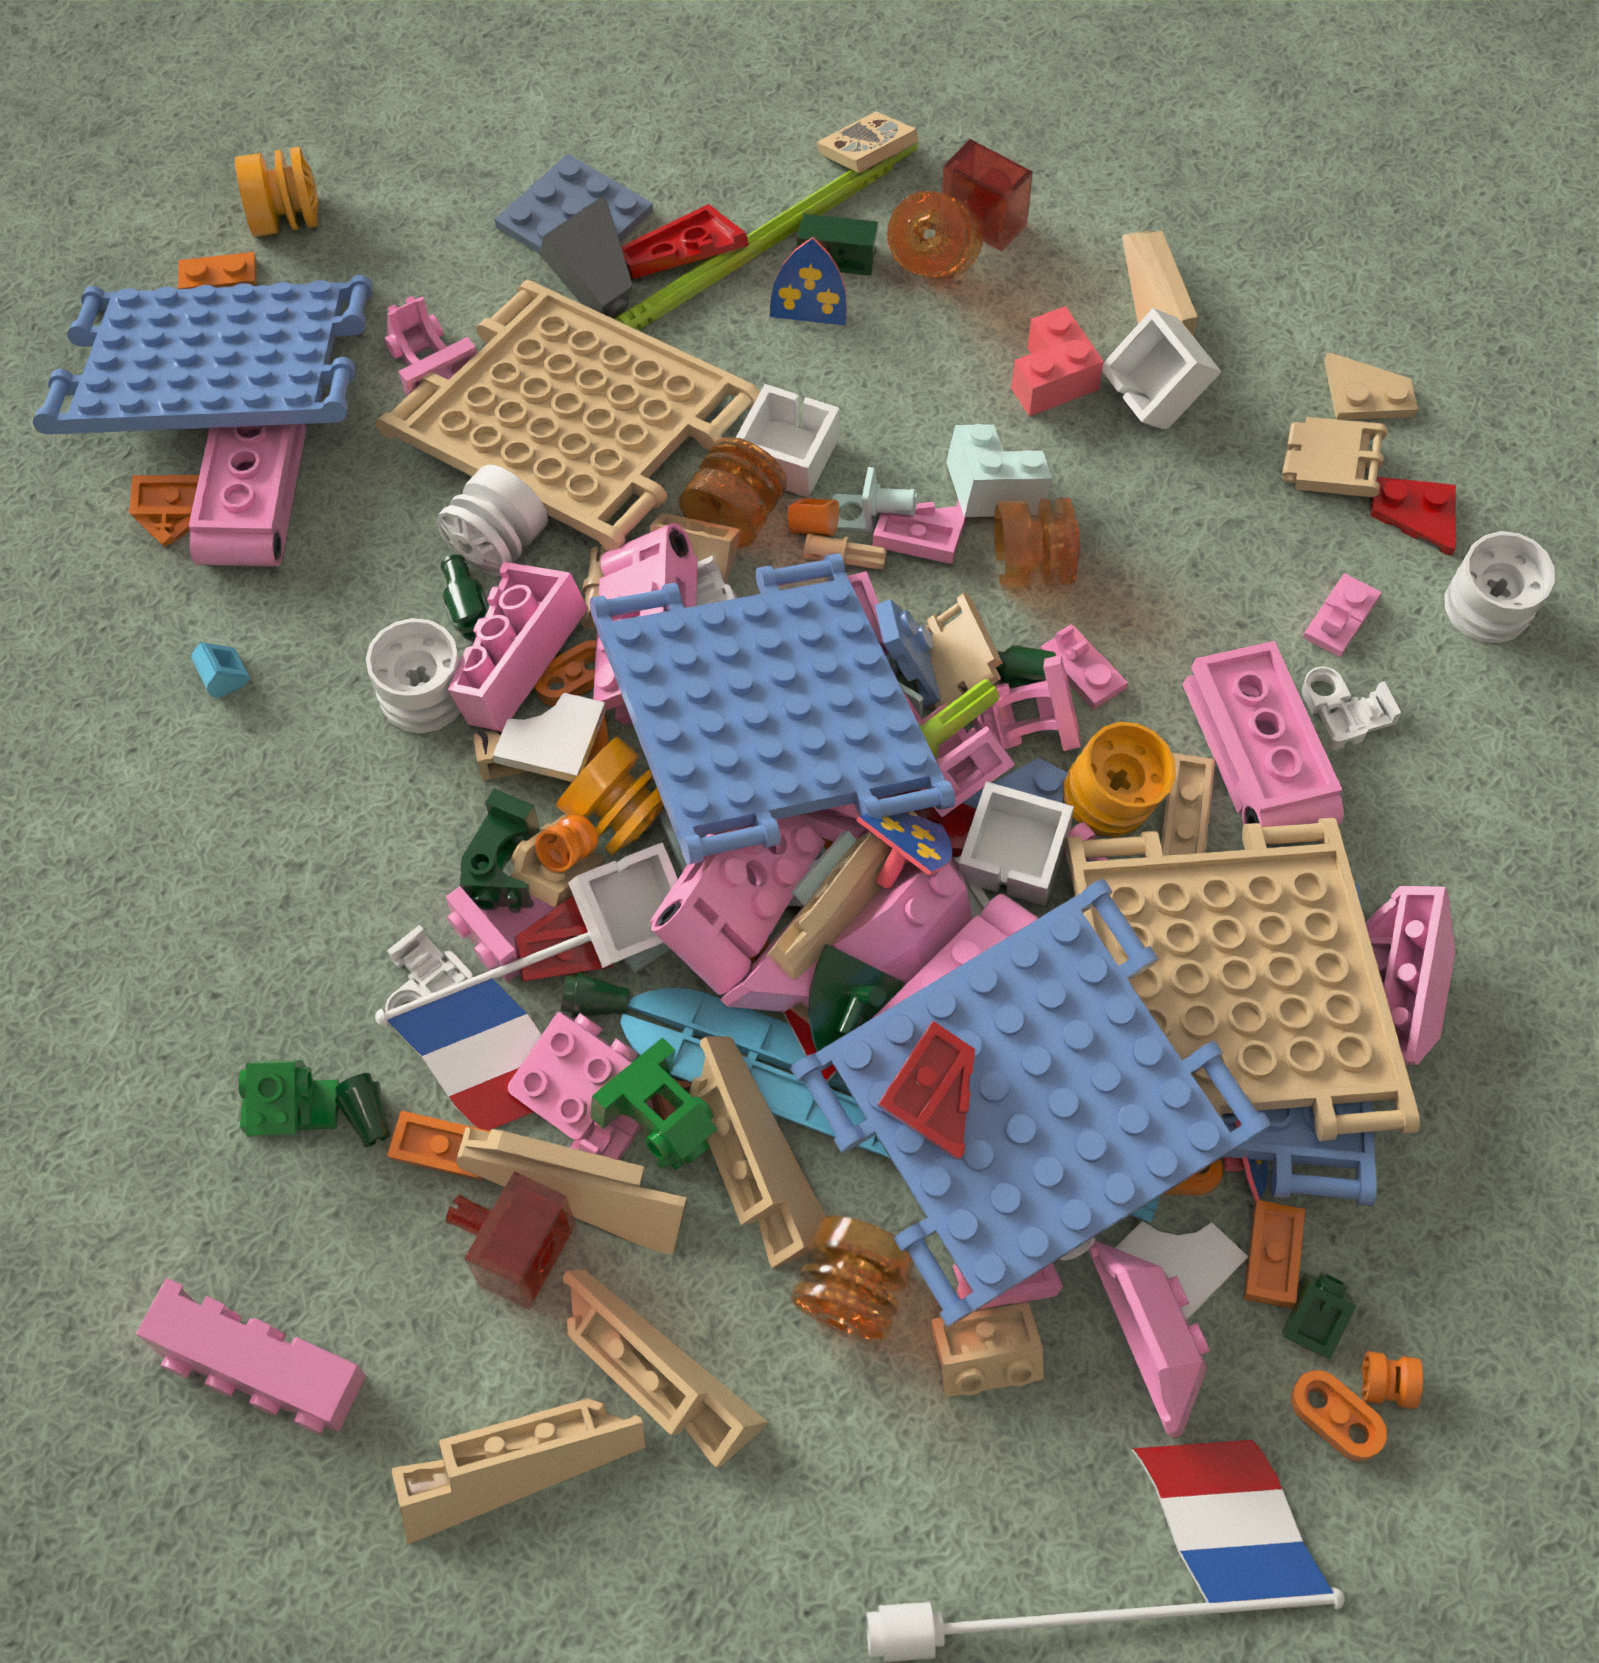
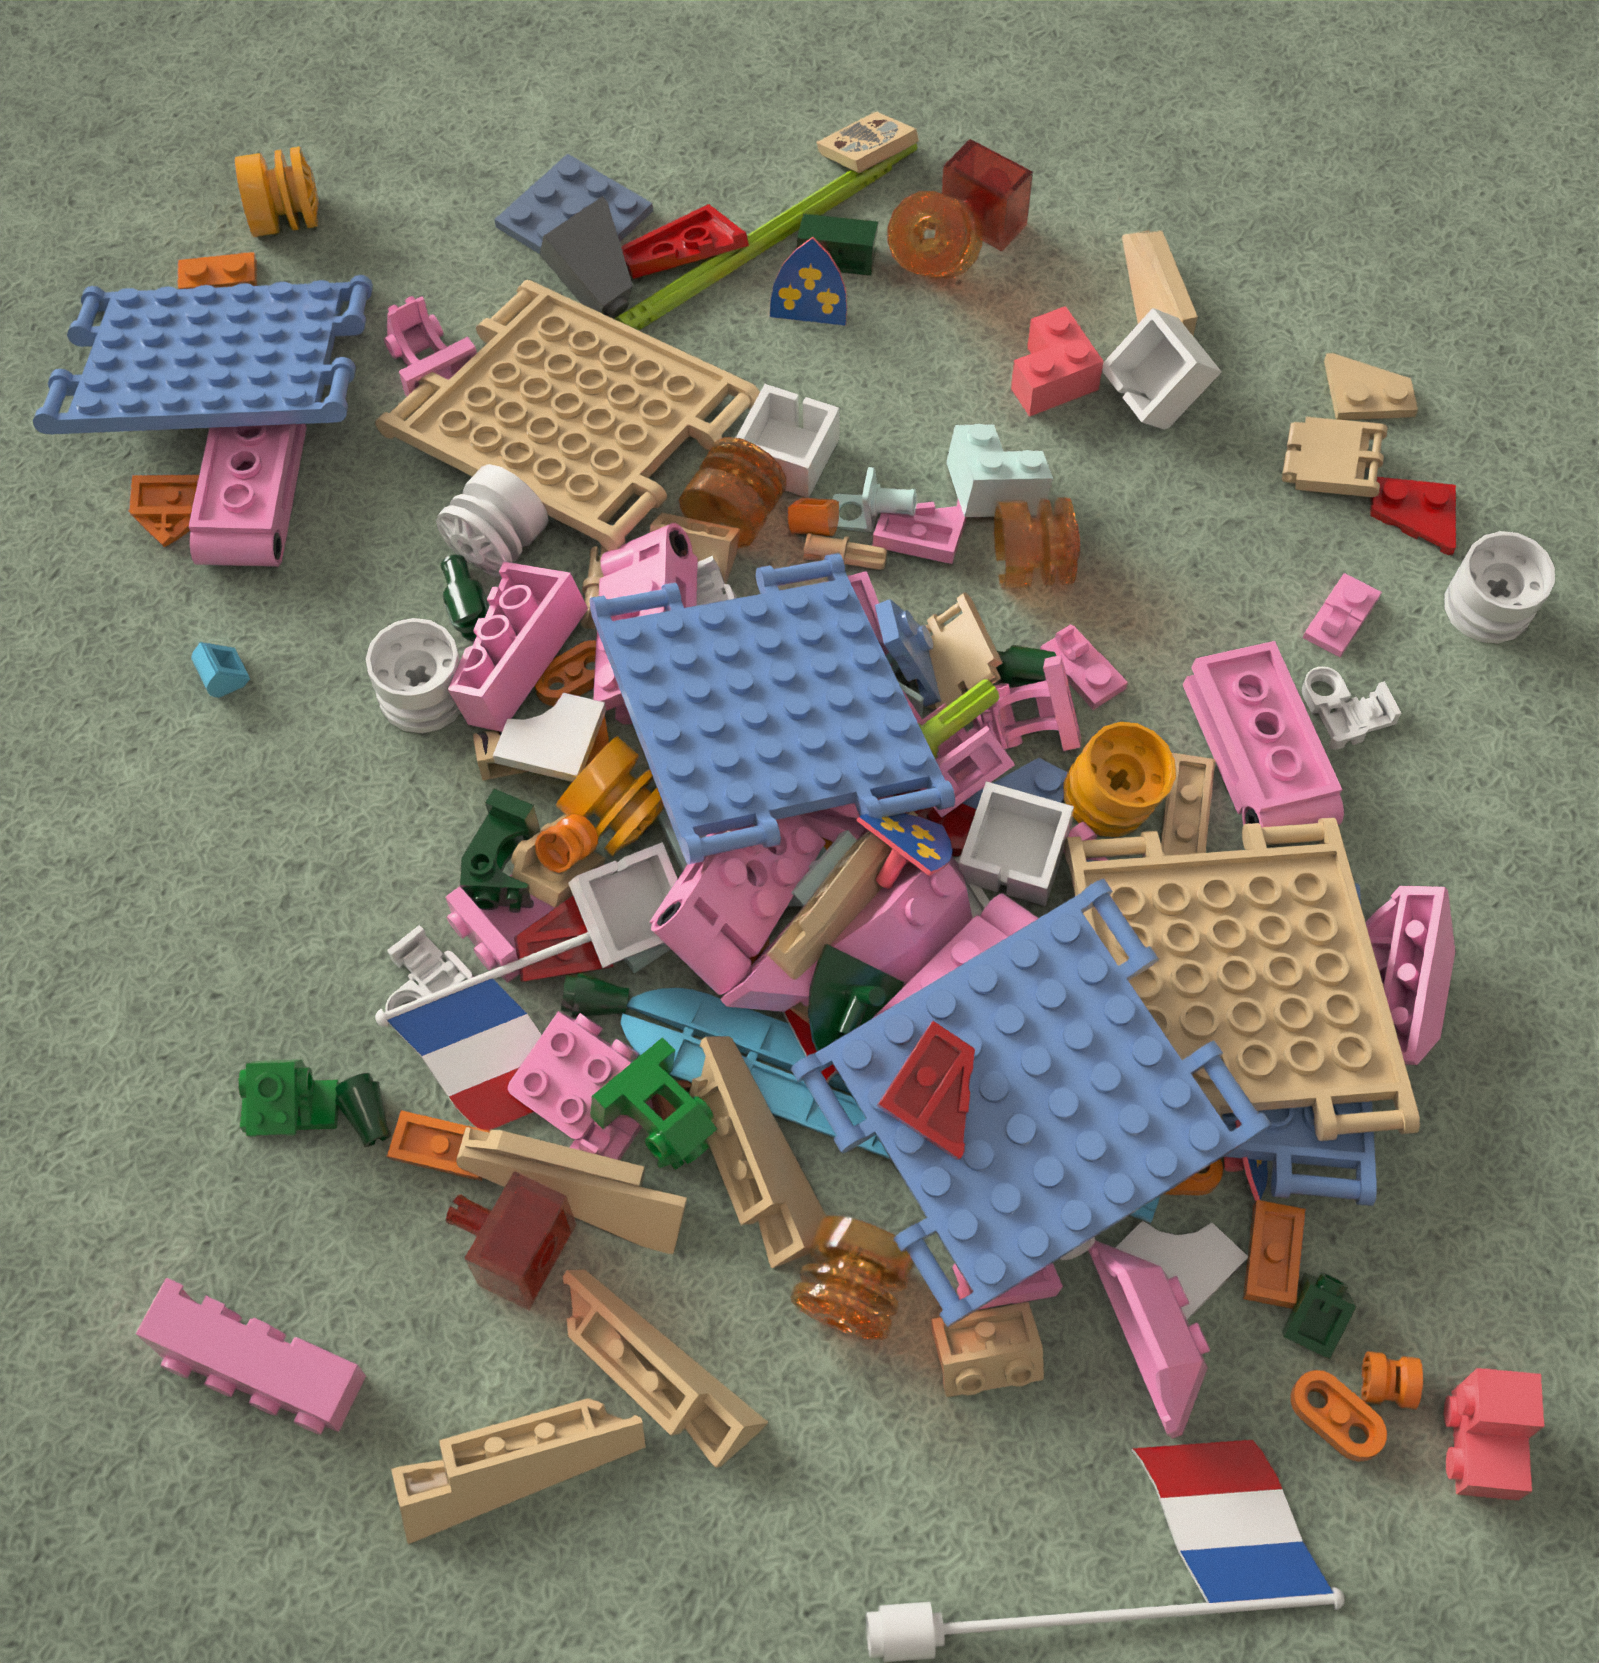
(1492, 1425): none -> coral brick

